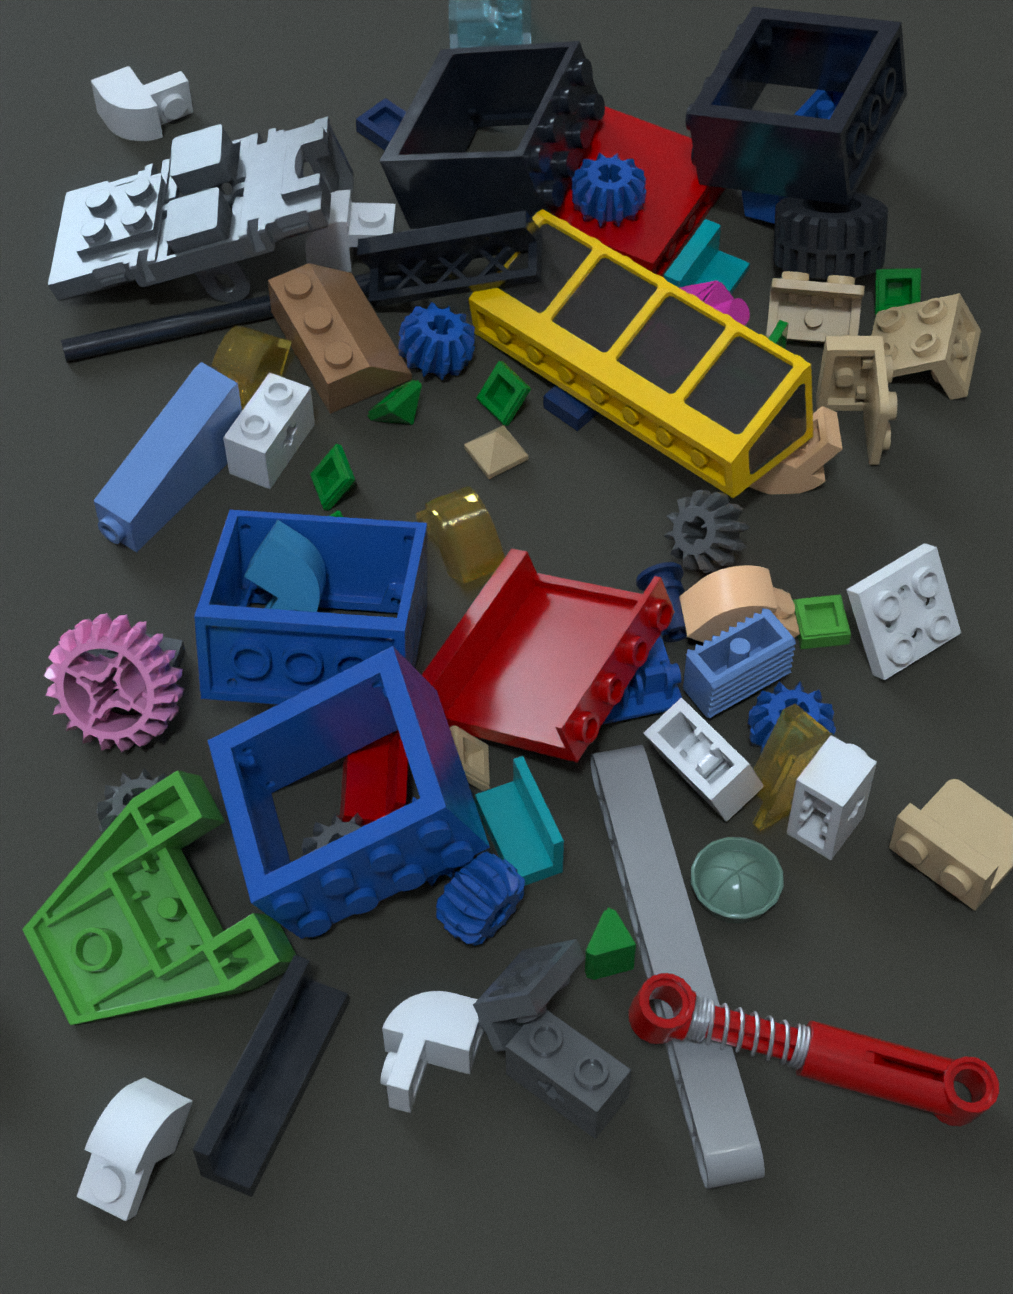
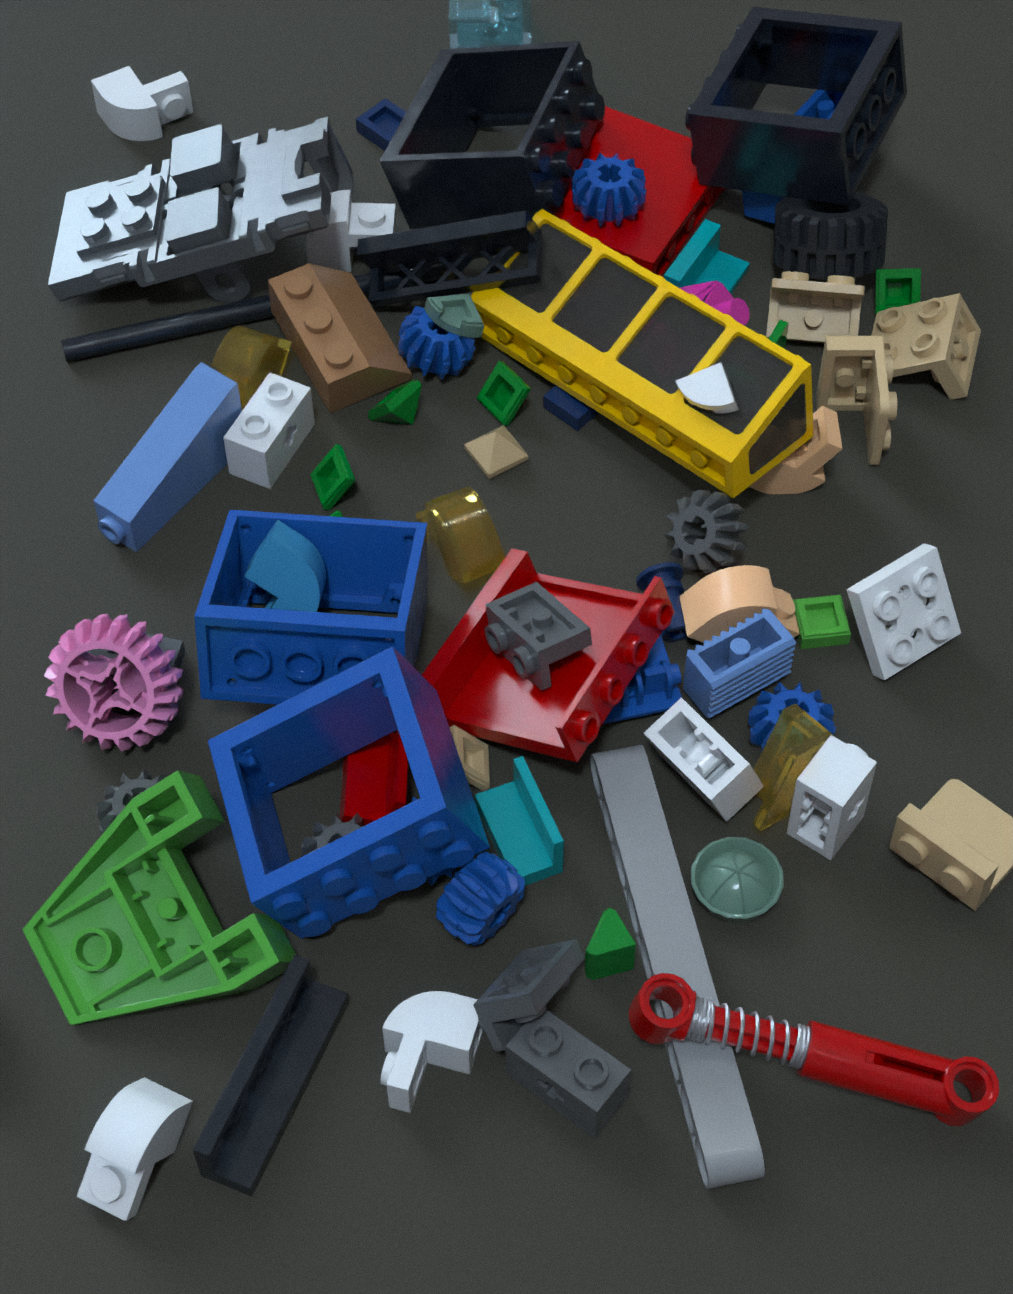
(455, 314): none -> sand green tile
(534, 632): none -> dark grey bracket
(709, 389): none -> white tile

